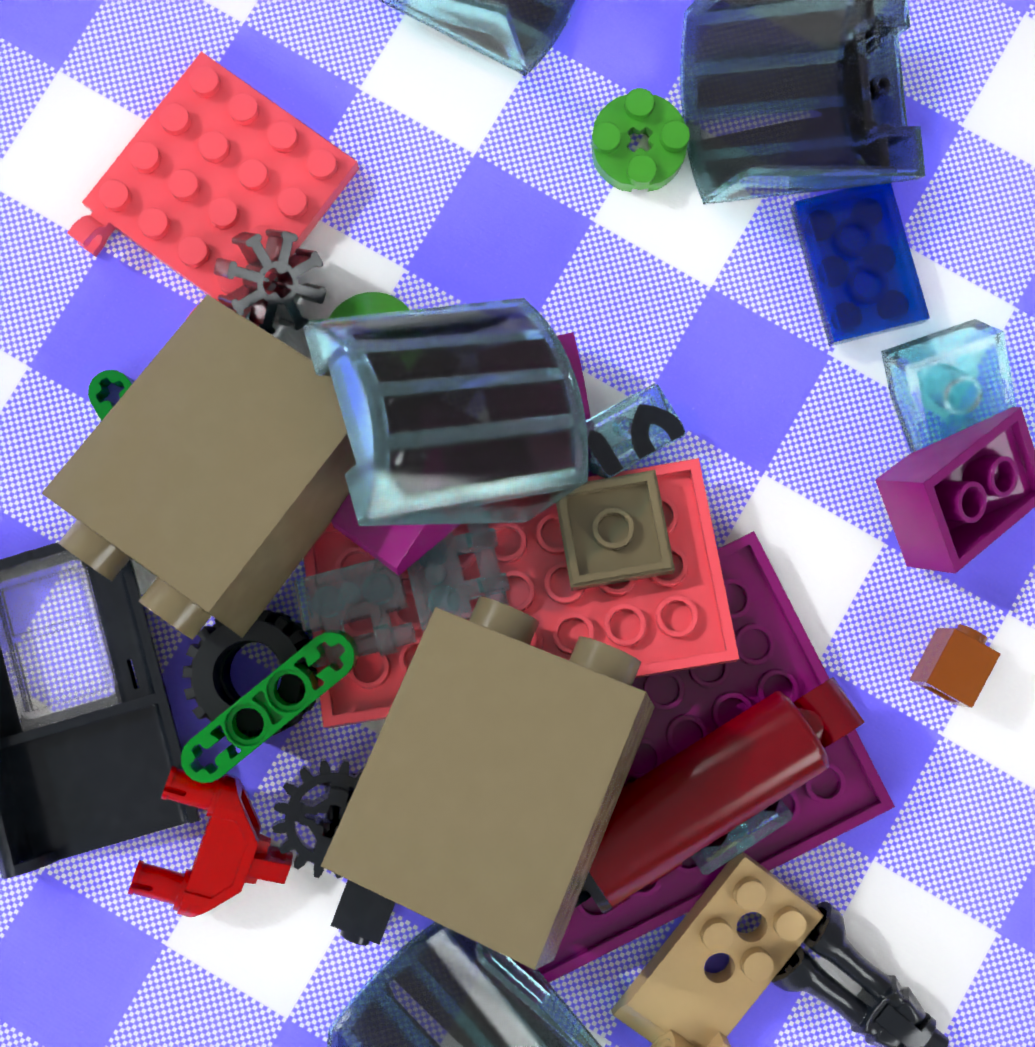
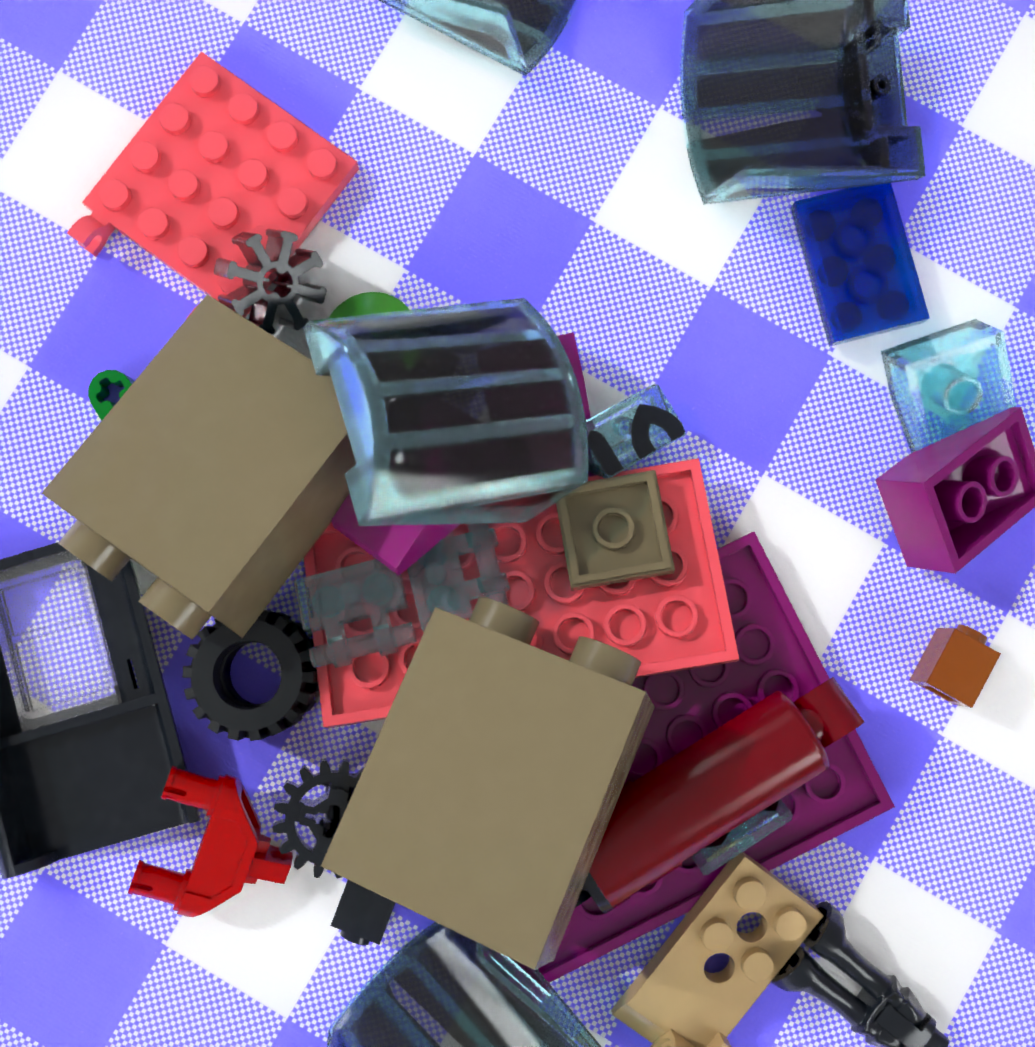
(270, 705): green beam -> none
(639, 114): bright green plate -> none

